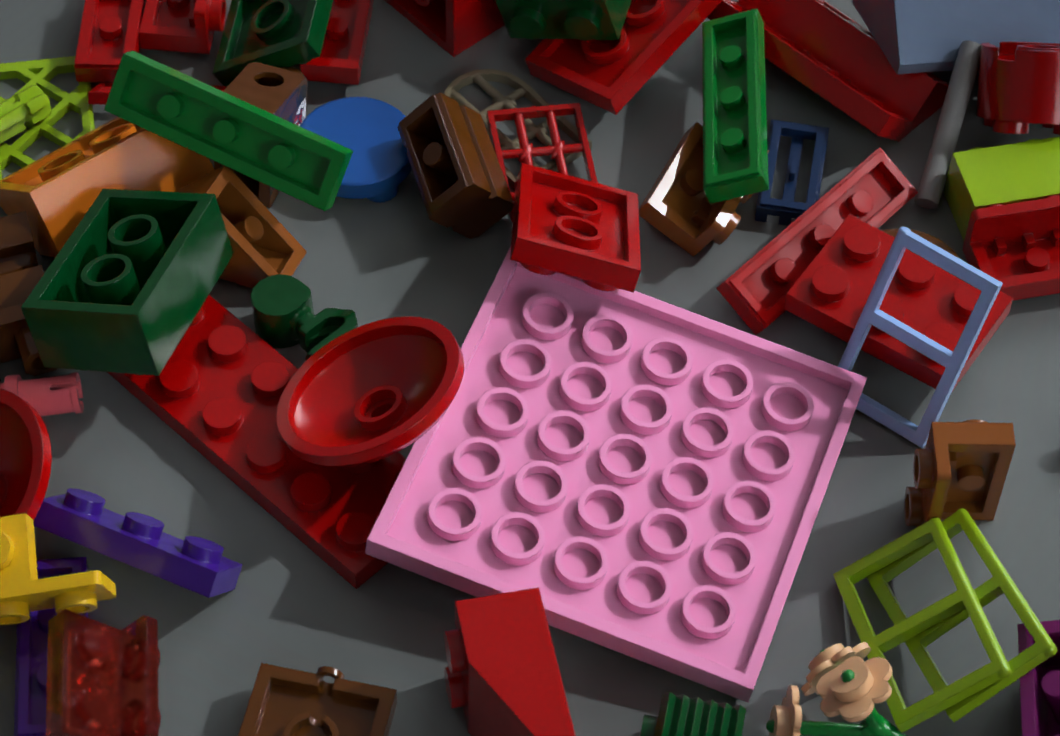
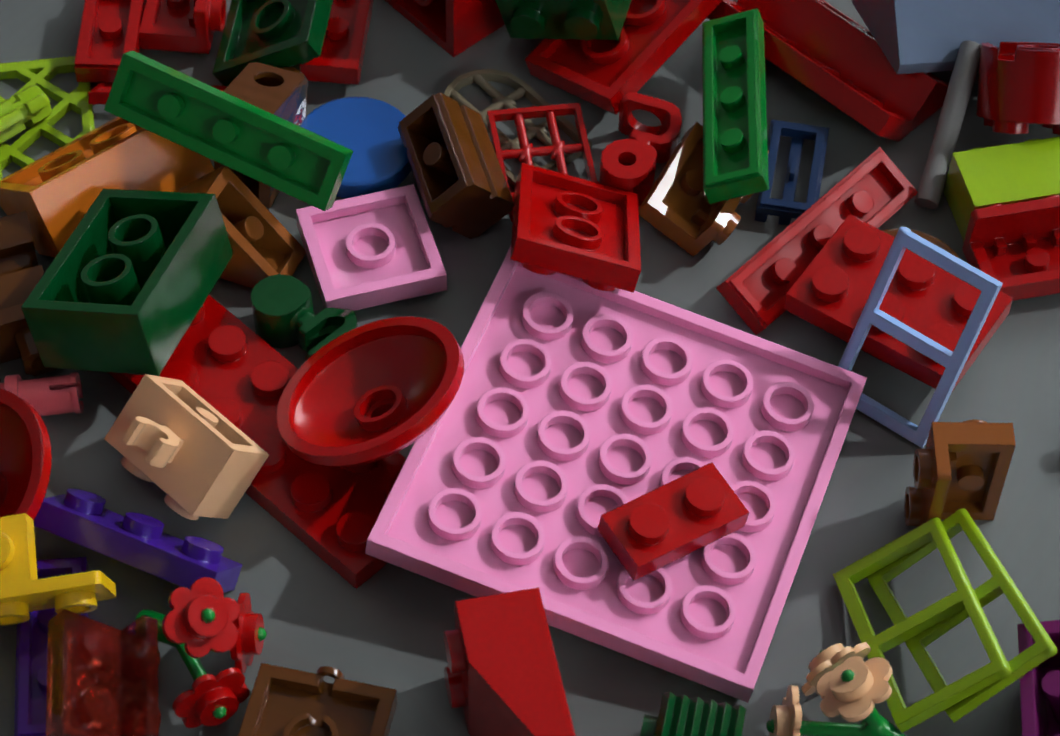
(185, 448): none -> light nougat brick
(206, 622): none -> red plant
(371, 250): none -> bright pink plate
(632, 161): none -> red leg
(672, 521): none -> red plate

